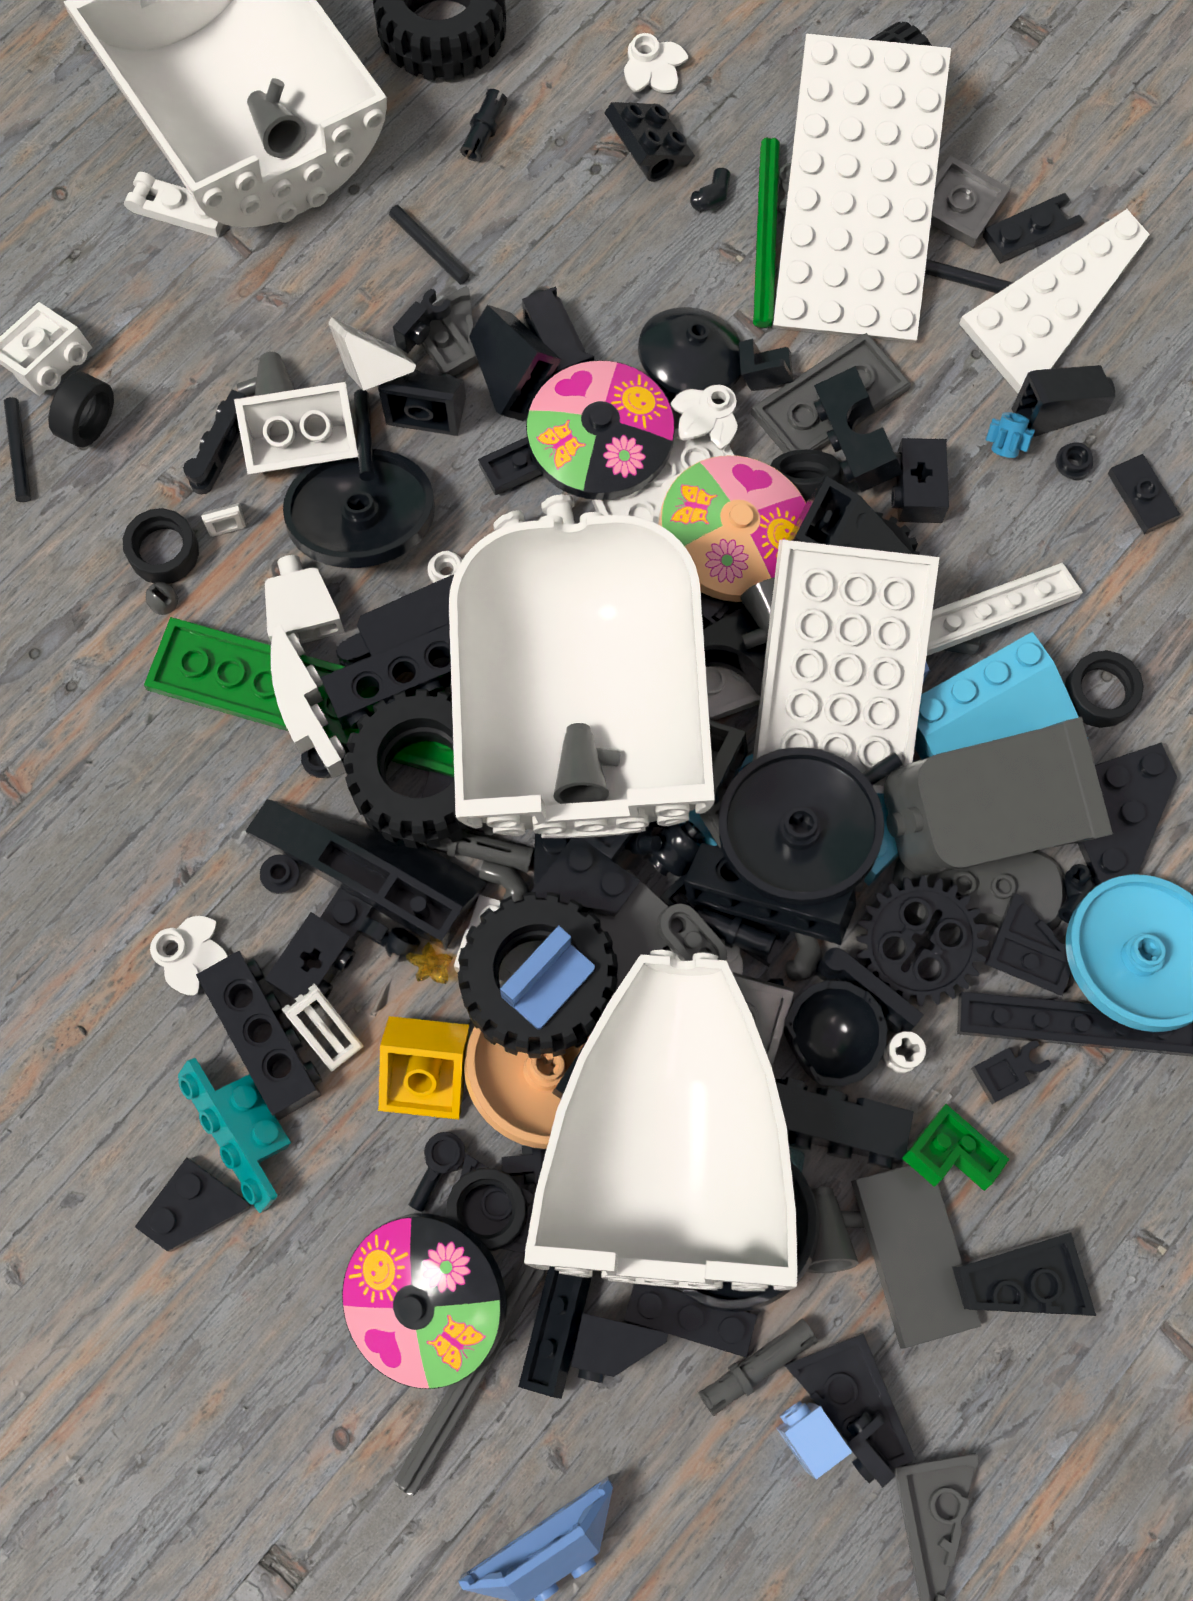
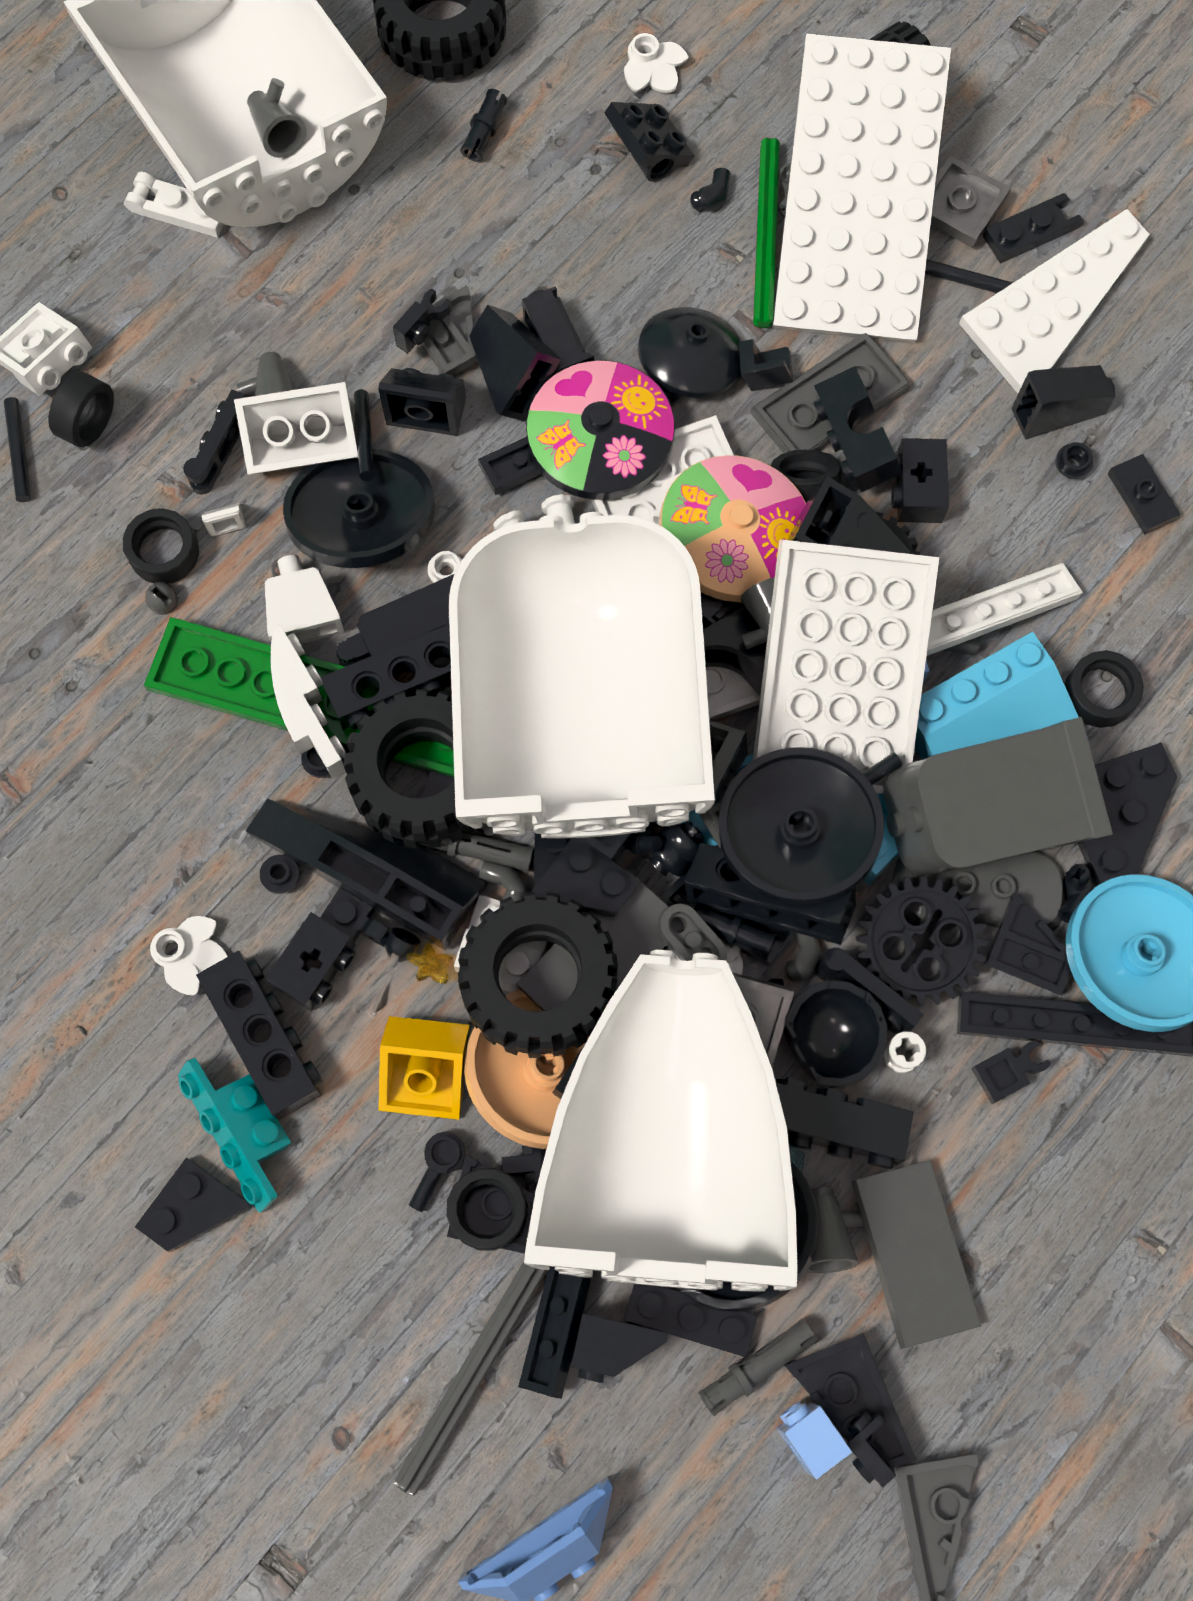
(303, 1003): white tile -> none
(368, 358): white slope -> none
(413, 229): black bar -> none
(424, 1300): dish -> none
(547, 979): medium blue panel -> none
(580, 768): dark grey piece -> none
(703, 416): white plate -> none
(954, 1141): green plate -> none
(1010, 435): dark azure gear -> none
(1027, 1278): black wing -> none

